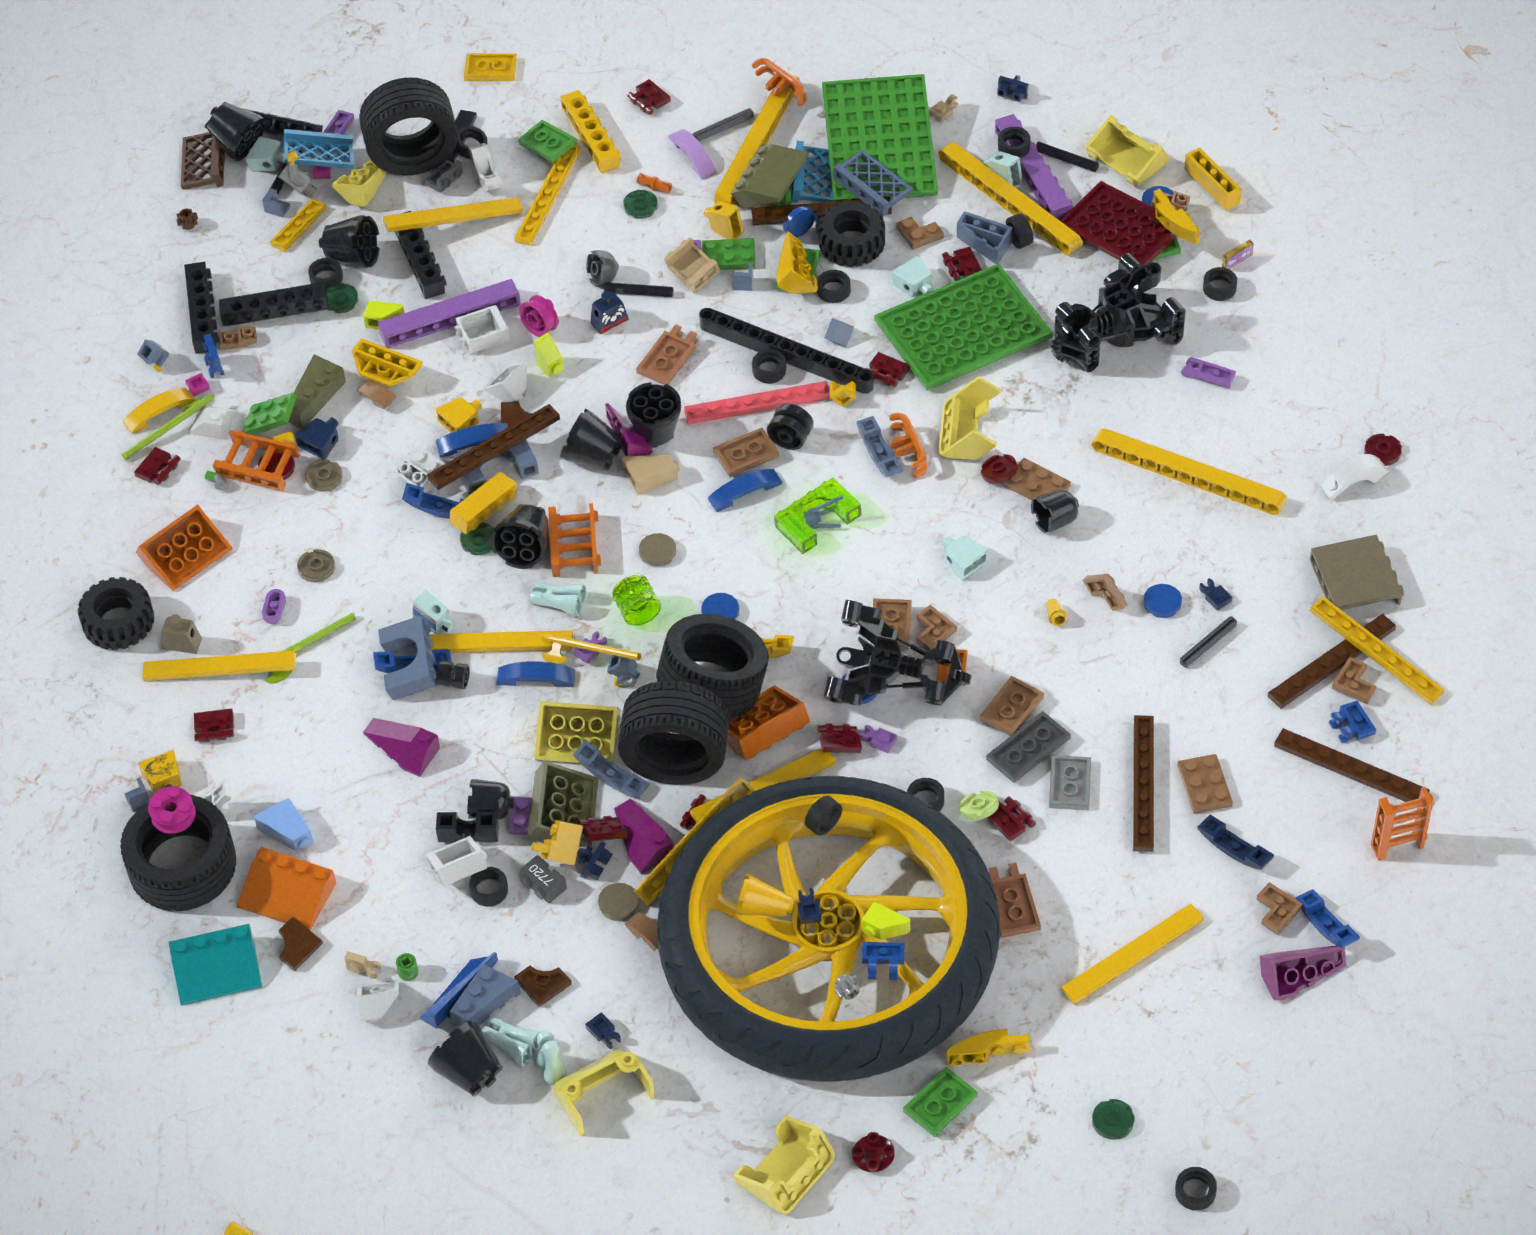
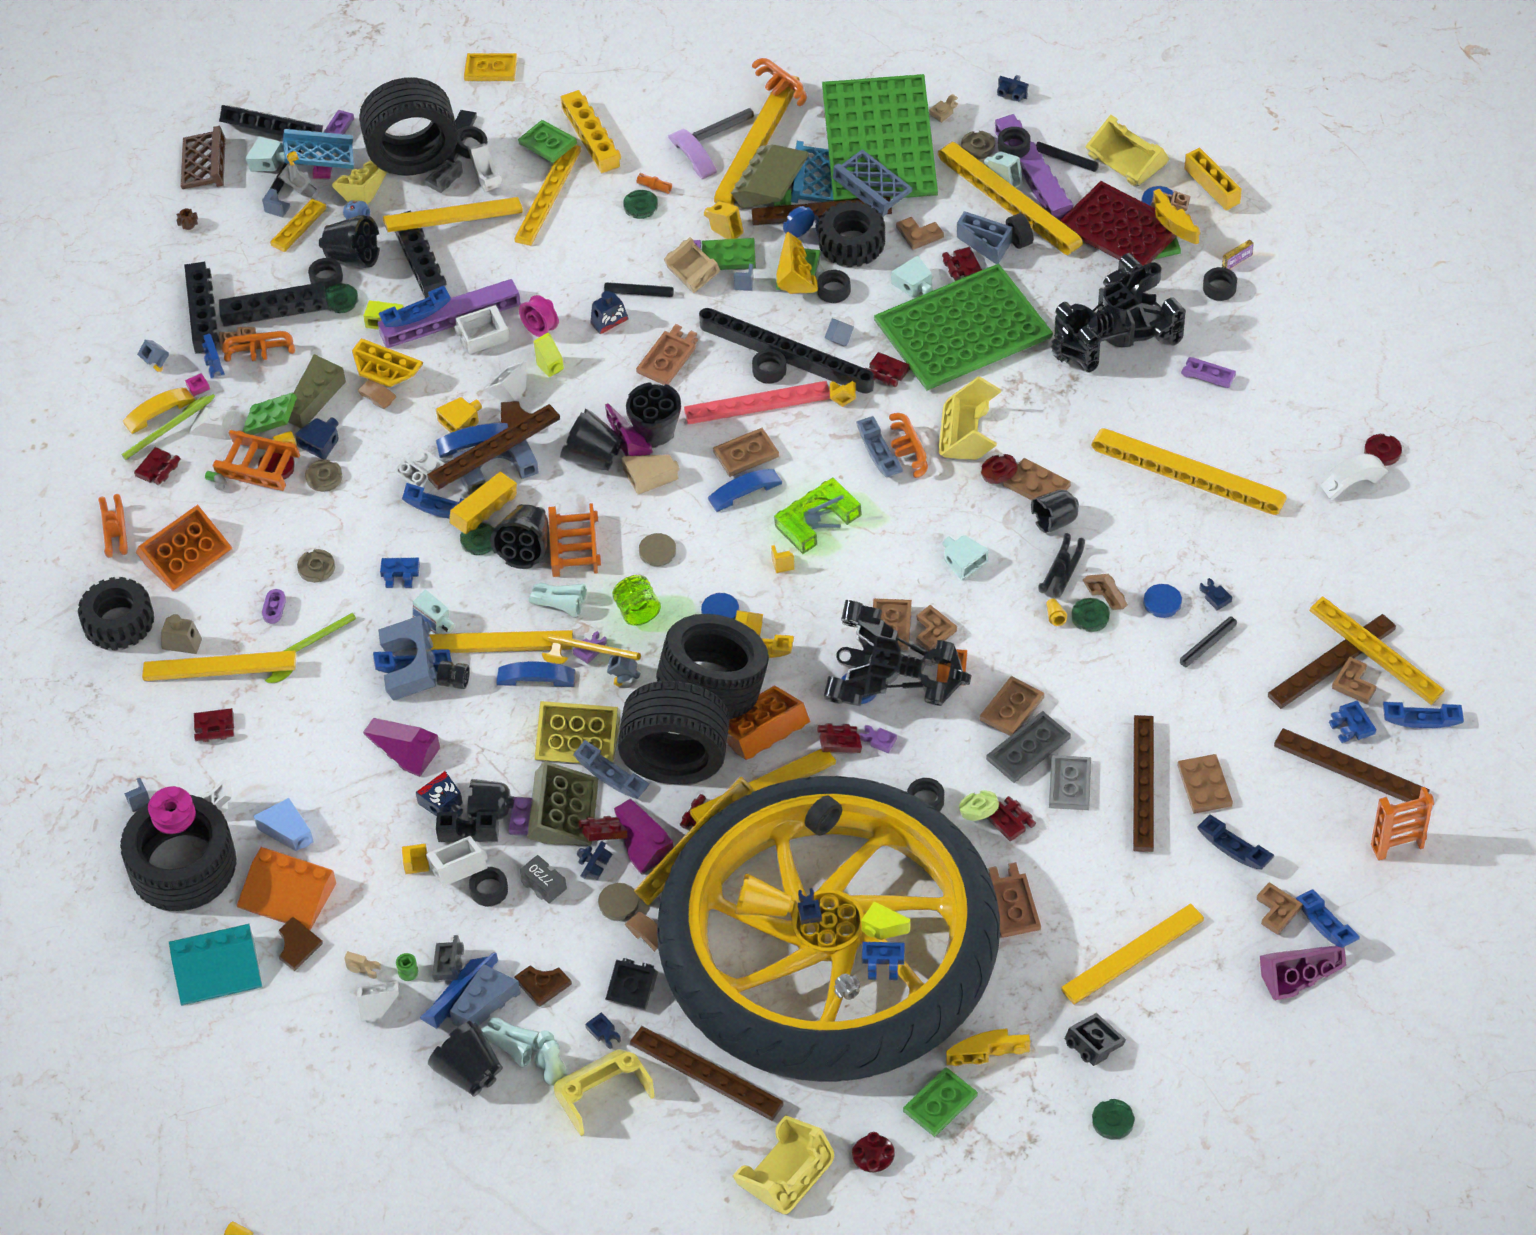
(113, 525): none -> orange piece
(161, 771): yellow torso -> none
(235, 129): black cone -> none
(257, 341): none -> orange piece
(355, 208): none -> medium blue head
(399, 567): none -> blue plate
(415, 858): none -> yellow panel
(417, 311): none -> blue slope
(440, 795): none -> dark blue torso
(447, 960): none -> dark grey bracket
(563, 845): yellow hinge -> none
(601, 266): dark grey cylinder -> none
(631, 983): none -> black plate
(652, 93): dark red plate -> none
(707, 1073): none -> reddish brown plate
(751, 619): none -> yellow panel
(782, 561): none -> yellow panel
(790, 426): black wheel -> none
(979, 144): none -> dark tan tile
(1063, 566): none -> black piece
(1090, 614): none -> clear green tile
(1093, 1039): none -> black plate
(1200, 1174): black tyre -> none
(1355, 573): dark tan panel -> none
(1413, 717): none -> blue slope

